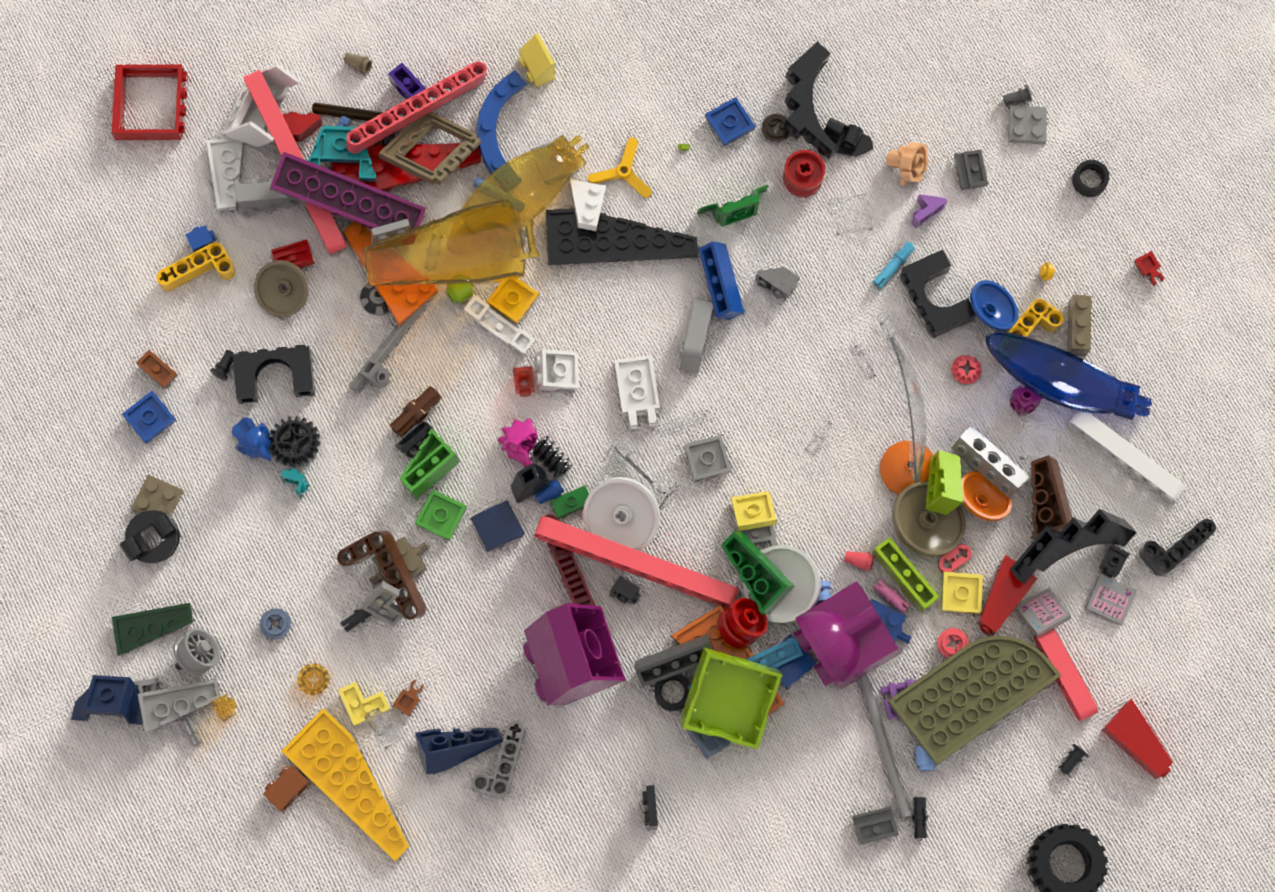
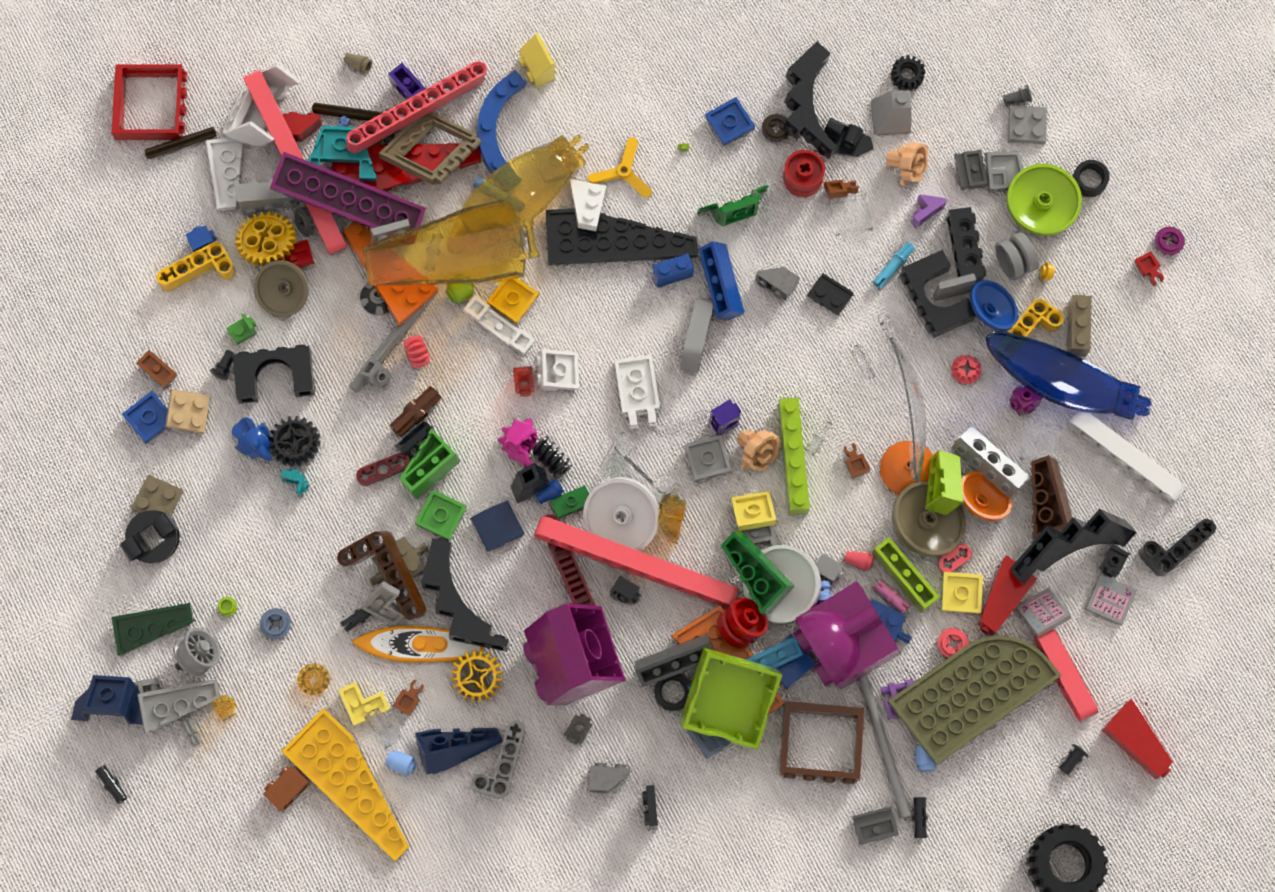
(111, 784): none -> black pin
(180, 142): none -> dark brown axle
(187, 411): none -> tan plate
(227, 606): none -> lime plate
(242, 329): none -> bright green bracket
(265, 238): none -> yellow gear
(304, 221): none -> dark grey gear
(398, 469): none -> dark red beam
(401, 762): none -> light blue brick
(413, 644): none -> piece
(416, 351): none -> coral gear
(465, 625): none -> black arch
(492, 668): none -> yellow gear
(578, 737): none -> clear smoke brick
(605, 779): none -> flat silver slope
(671, 517): none -> clear yellow slope
(673, 270): none -> blue brick
(725, 417): none -> dark purple brick
(758, 449): none -> light nougat piece
(793, 456): none -> lime brick
(827, 710): none -> reddish brown window
(829, 568): none -> light grey brick
(830, 294): none -> black plate
(839, 189): none -> dark orange plate
(856, 463): none -> dark orange plate
(892, 113): none -> light grey slope
(912, 64): none -> black tyre
(954, 287): none -> light grey tile
(965, 218): none -> black brick
(1002, 168): none -> light grey plate
(1016, 256): none -> light grey wheel
(1044, 199): none -> lime dish
(1177, 238): none -> magenta gear

